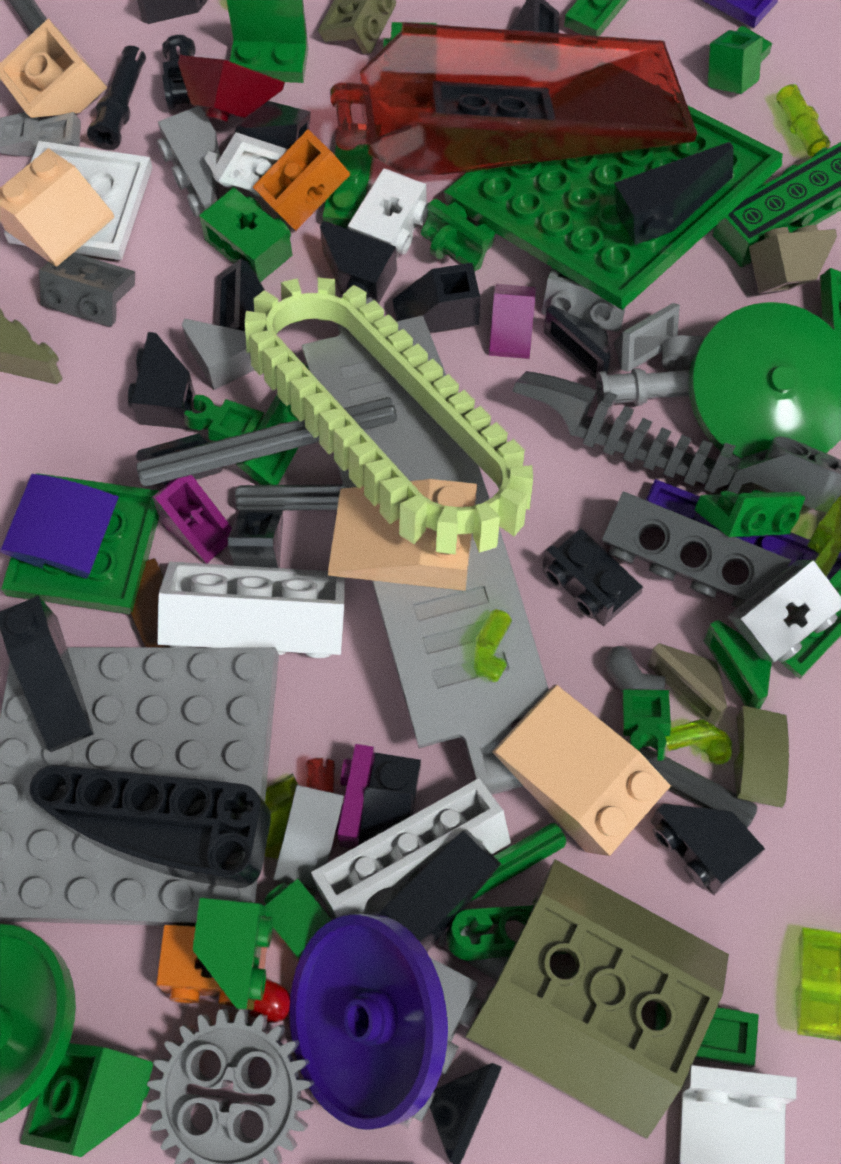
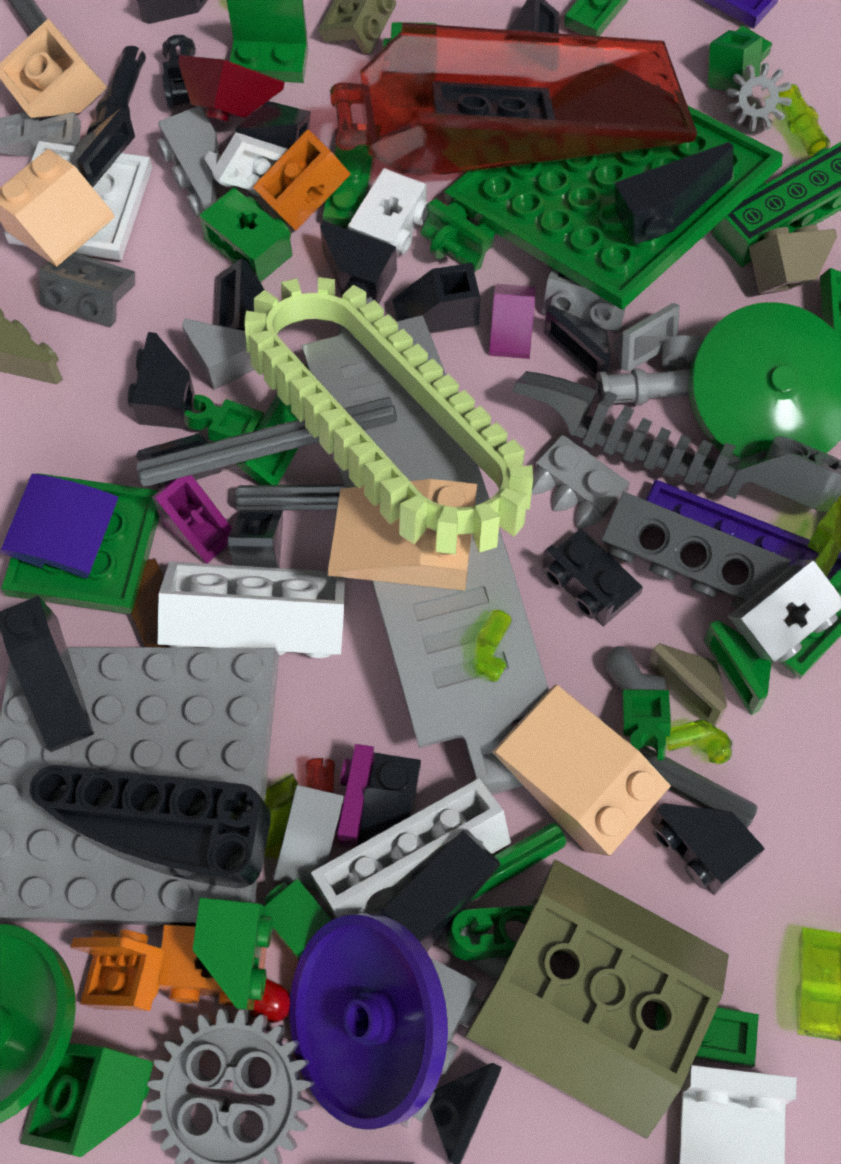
(104, 145): none -> black slope
(121, 971): none -> orange bracket
(578, 480): none -> light grey plate
(752, 512): green bracket -> none
(763, 757): olive slope -> none
(770, 102): none -> light grey gear

